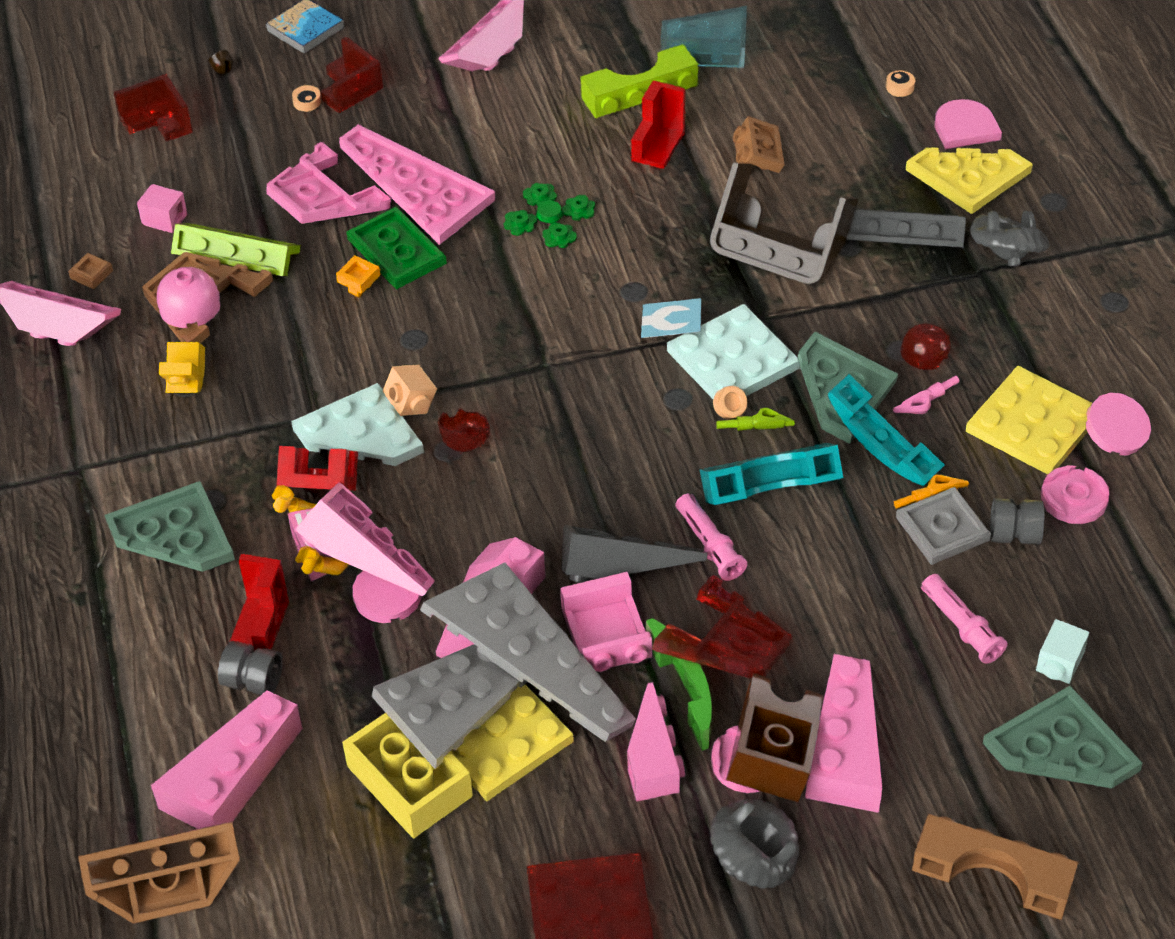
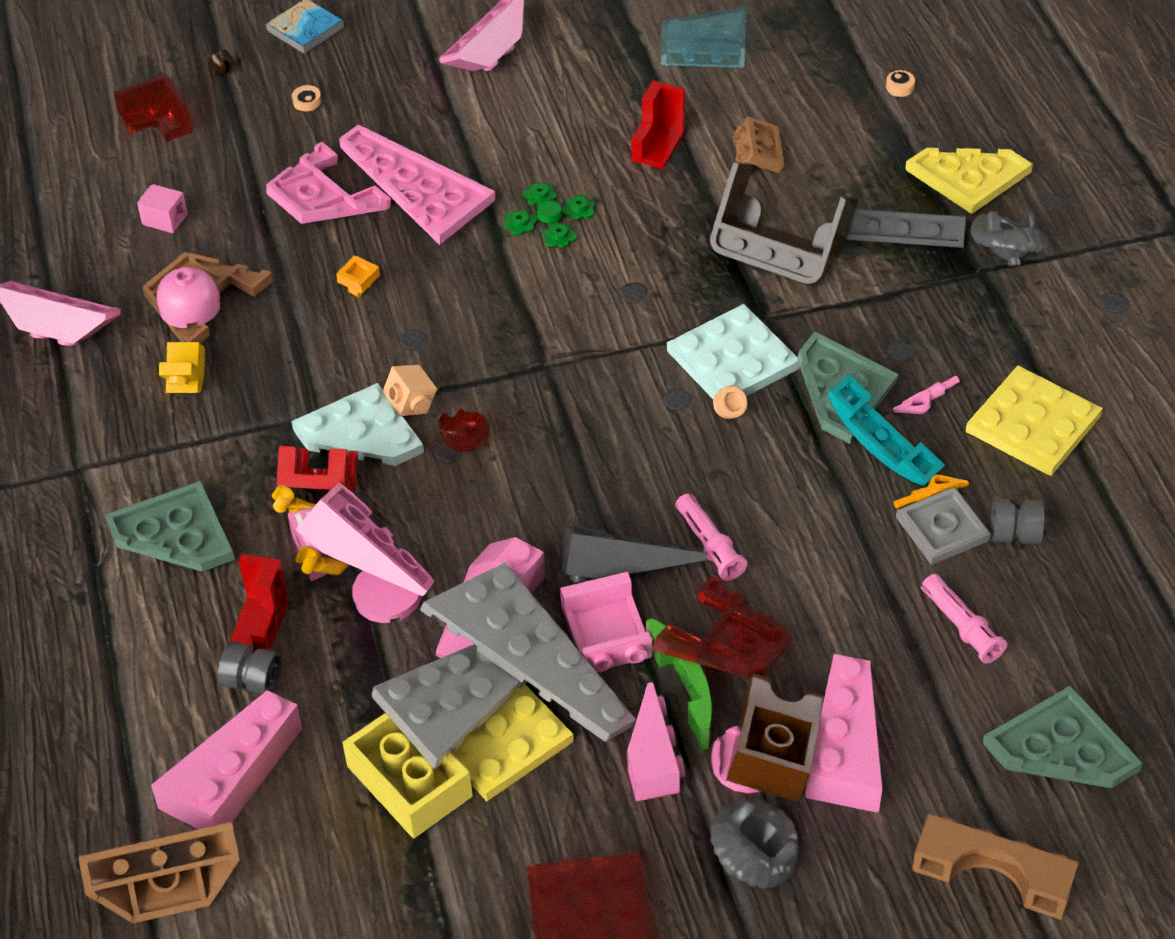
(90, 270): medium nougat tile -> none
(234, 247): lime fence -> none
(355, 75): clear red panel -> none
(396, 247): green tile -> none
(611, 92): lime arch -> none
(671, 318): medium azure sticker -> none
(764, 419): lime hand -> none
(770, 472): teal arch -> none
(925, 346): clear red hair -> none
(965, 124): bright pink tile -> none
(1062, 651): light aqua brick -> none
(1075, 495): bright pink tile -> none
(1118, 423): bright pink tile -> none

